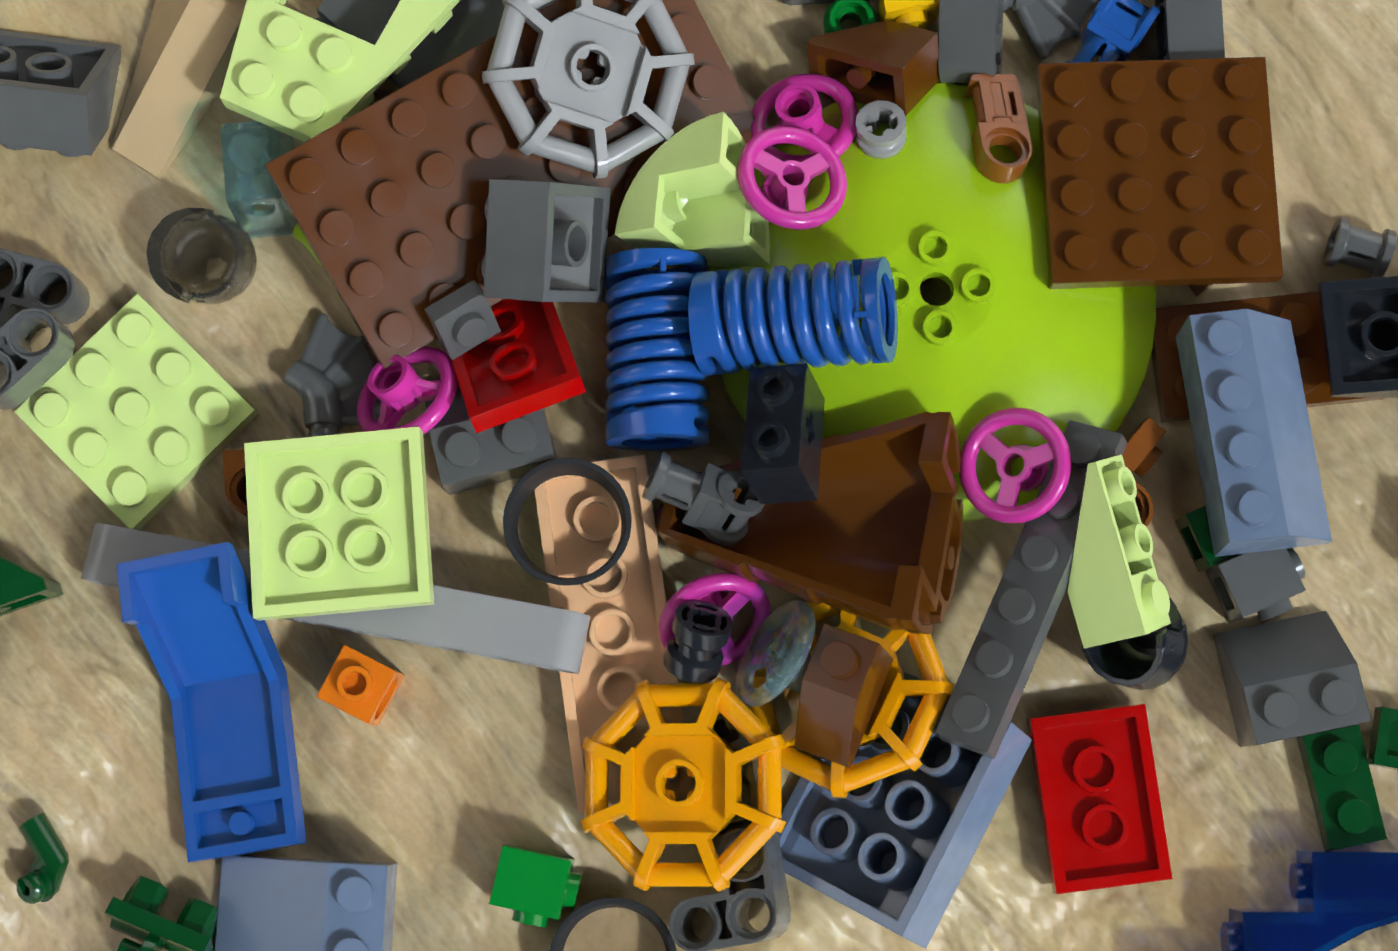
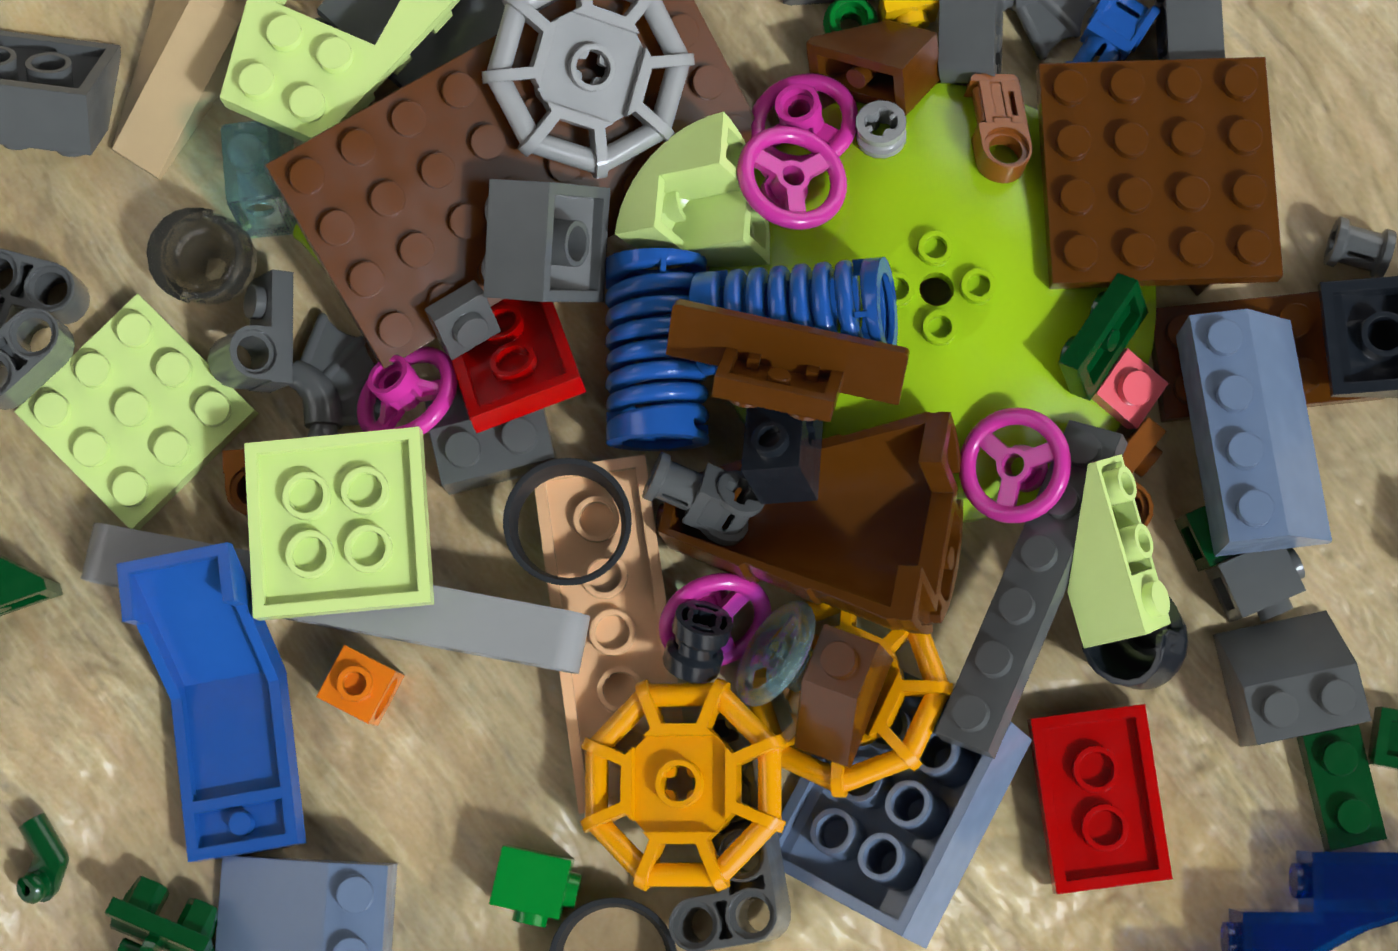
(267, 338): none -> dark grey plate
(784, 362): none -> reddish brown bracket
(1103, 337): none -> dark green plate
(1129, 390): none -> coral plate

